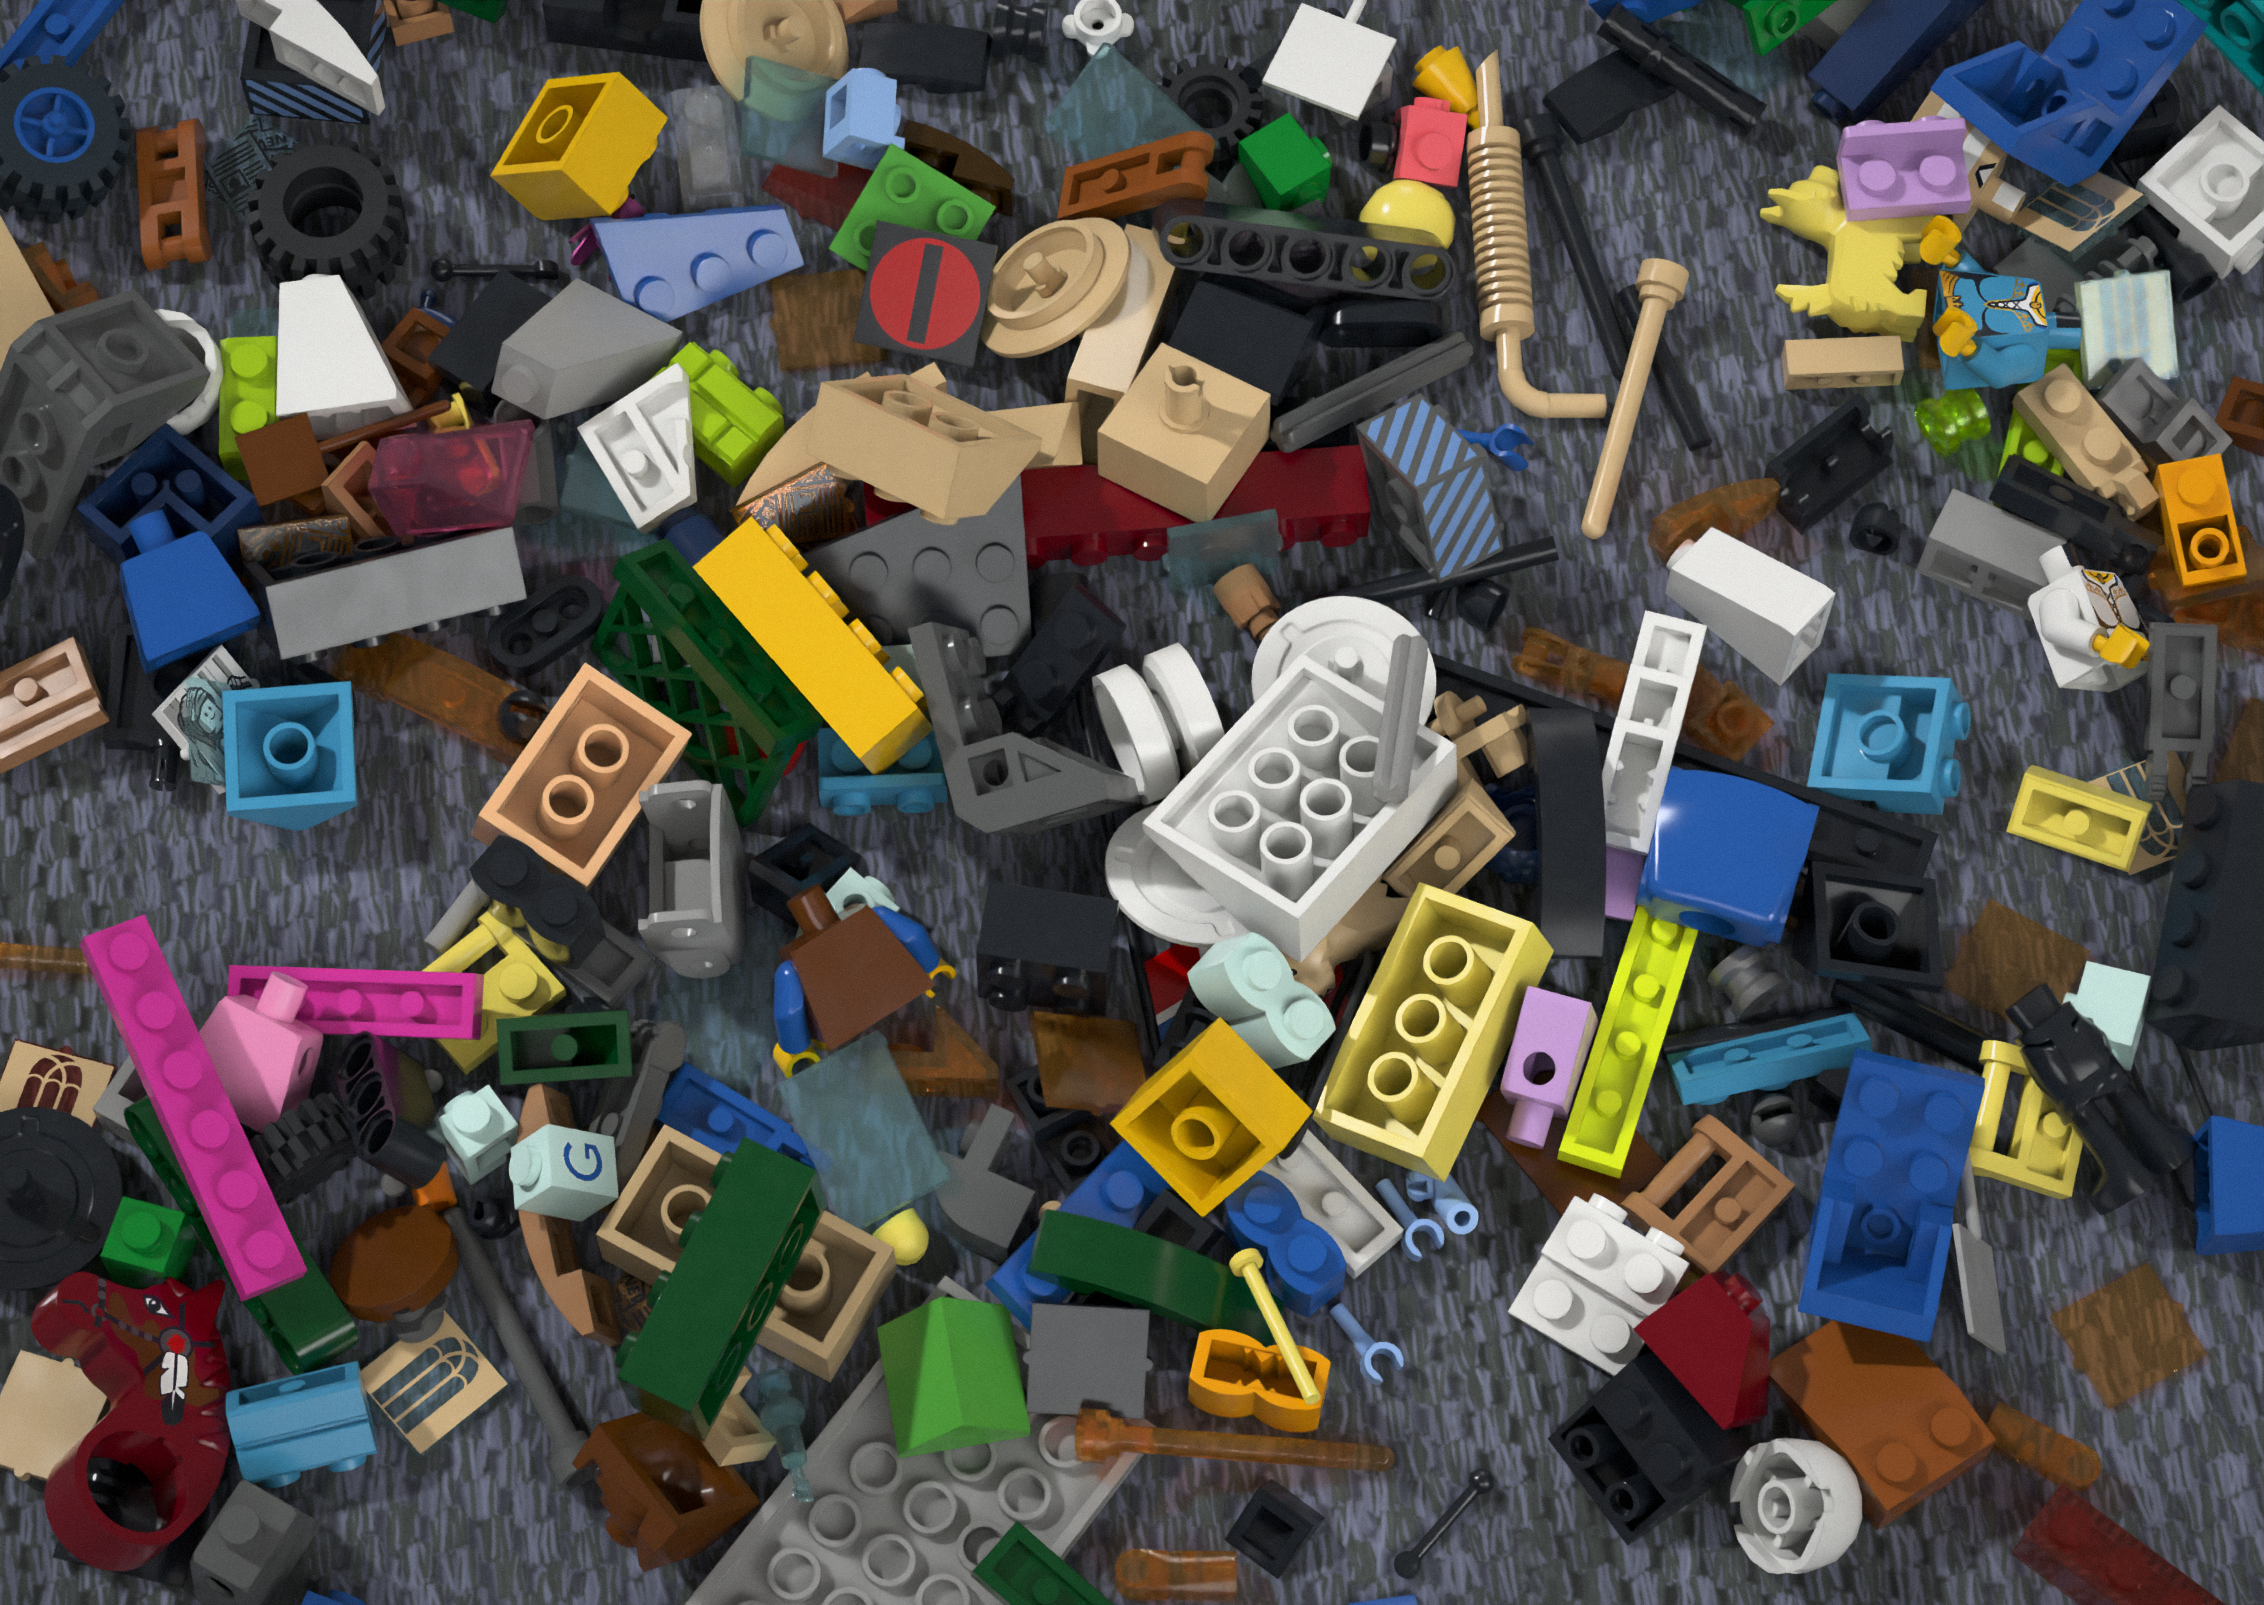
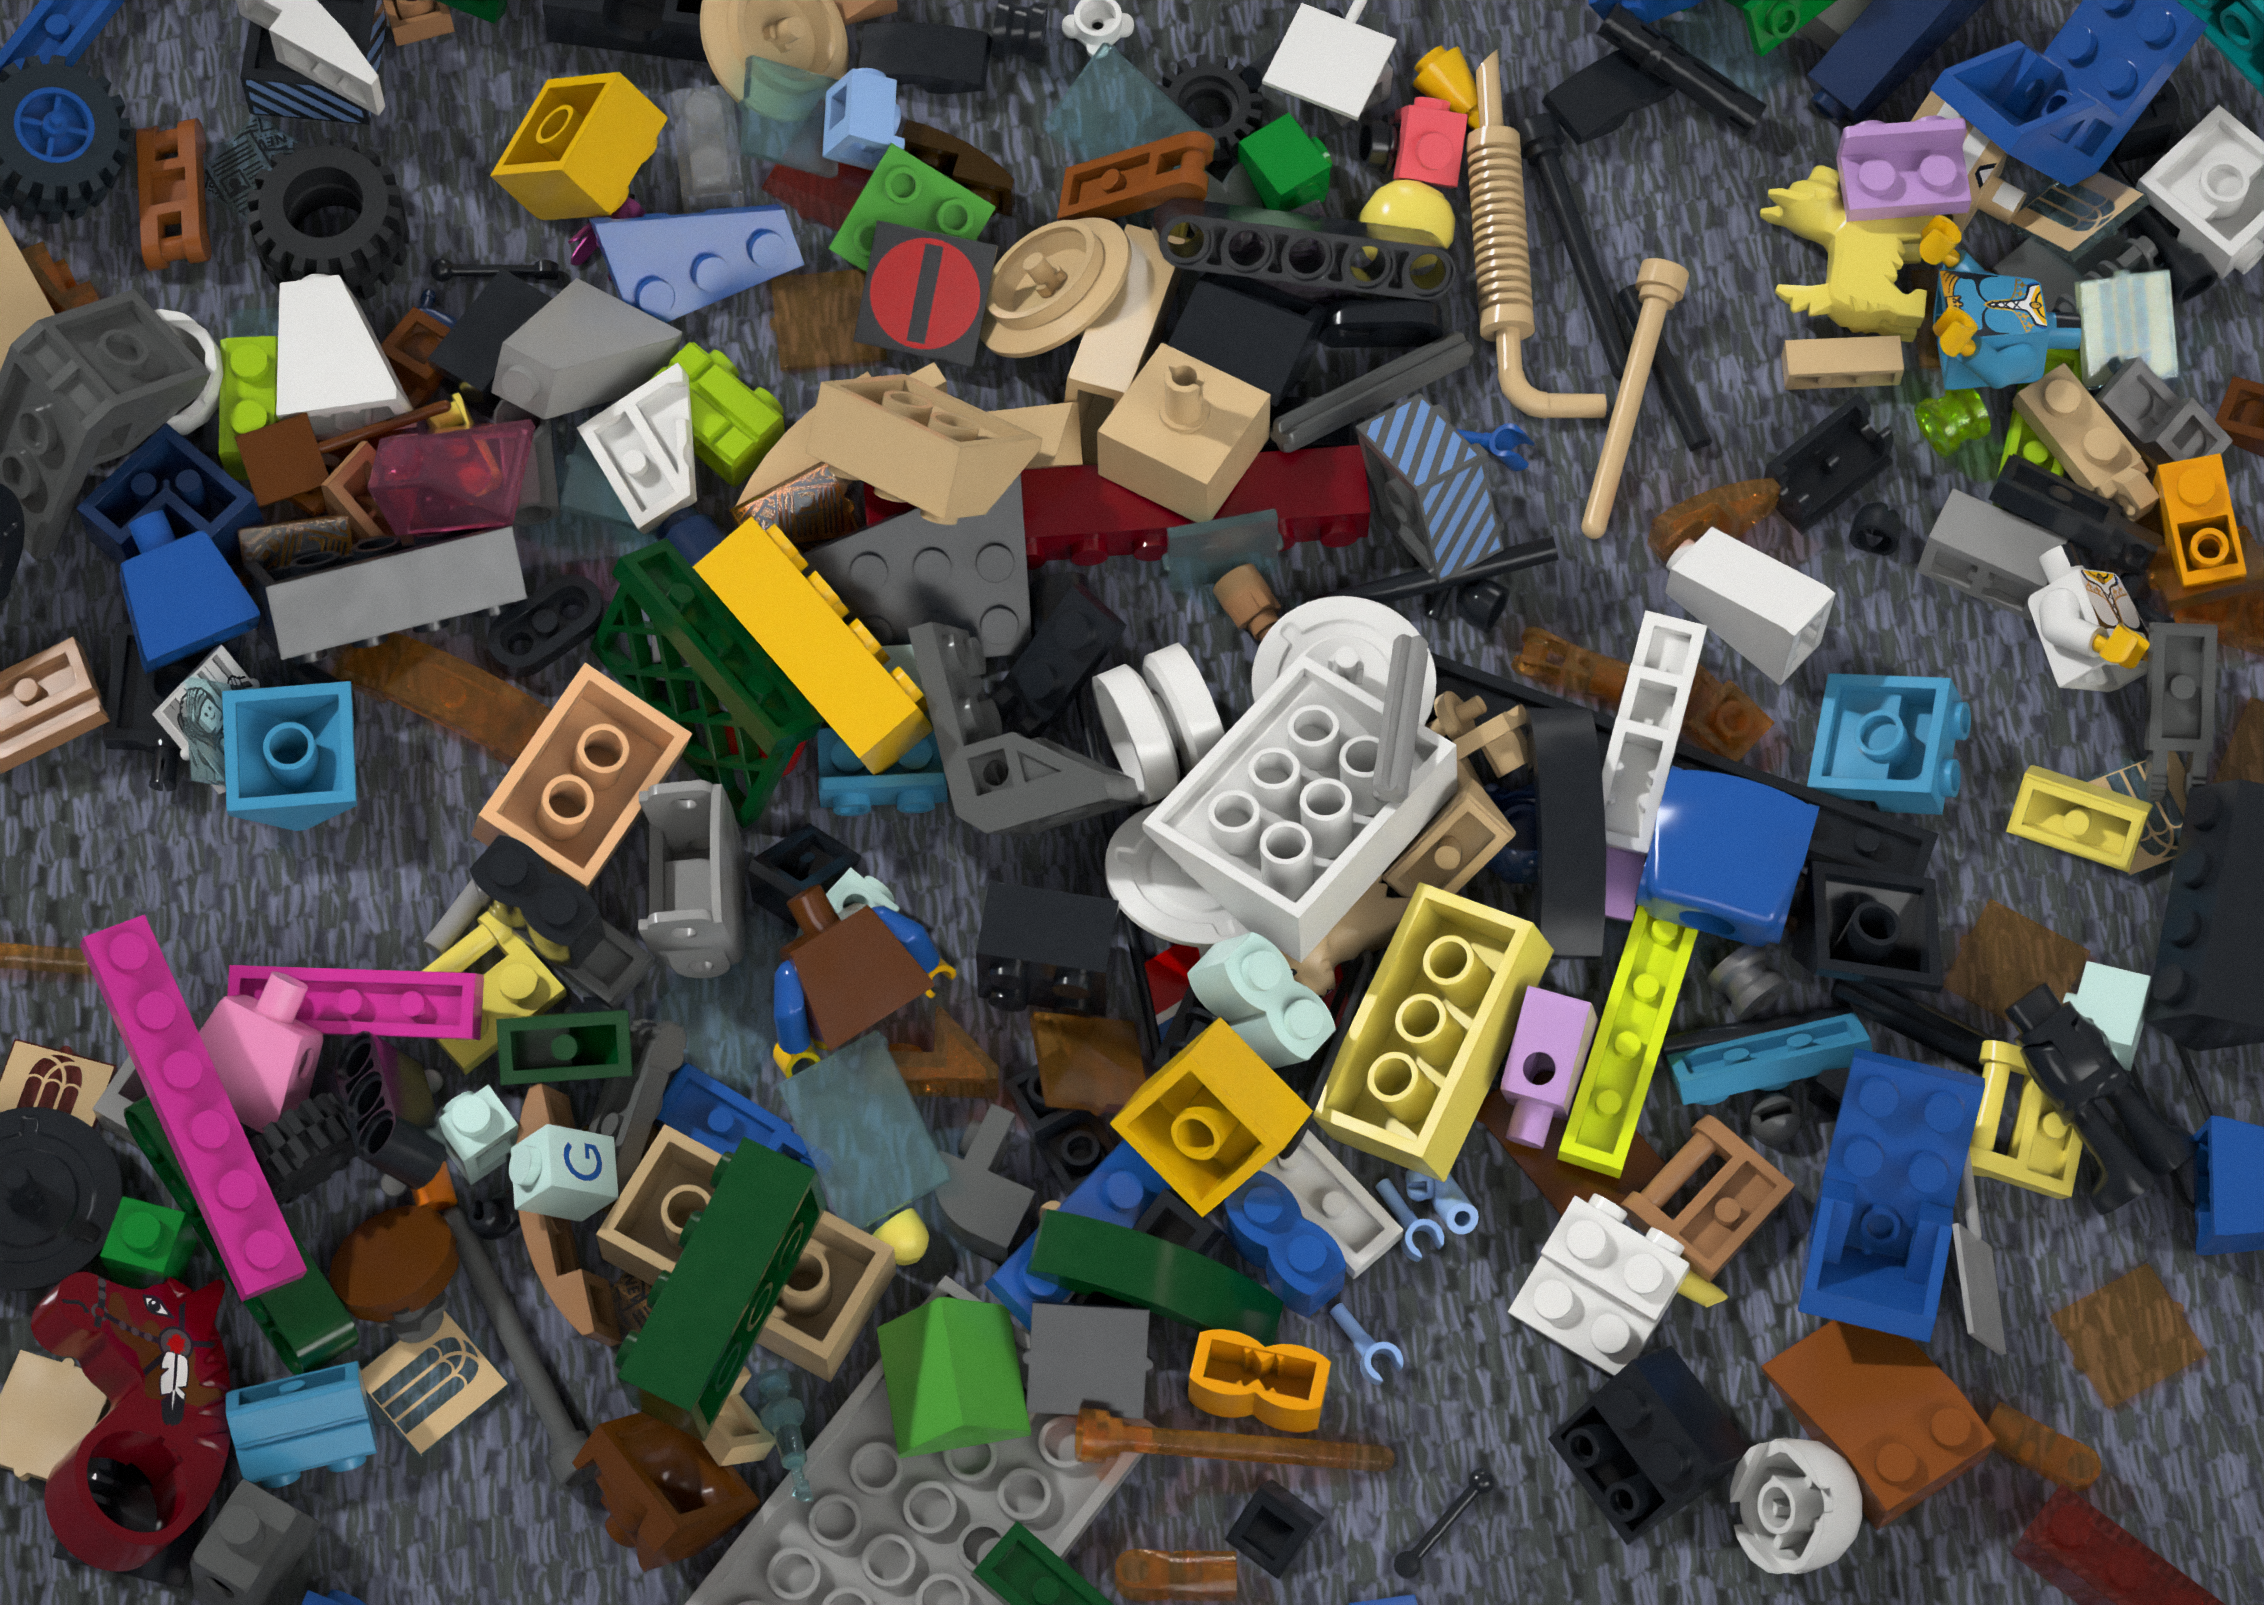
(518, 724): black hinge -> none
(1247, 1265): light yellow piece -> none
(1716, 1346): dark red slope -> none

